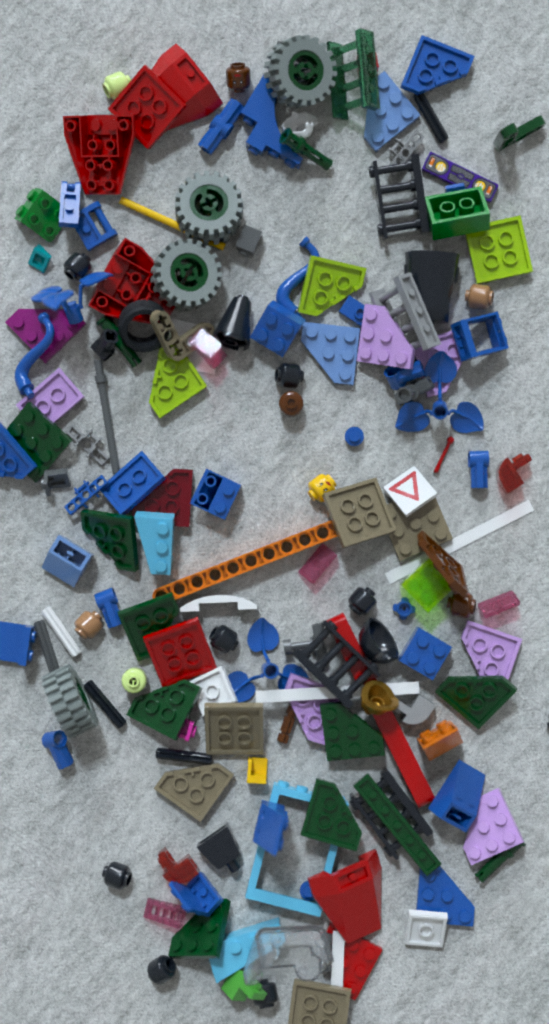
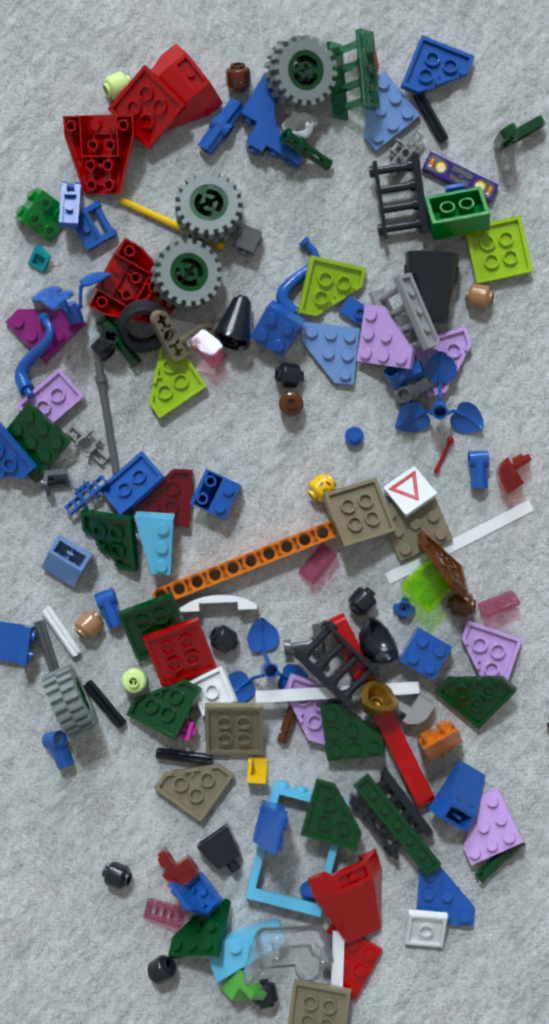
(77, 266): black head -> none
(464, 338): blue window -> none

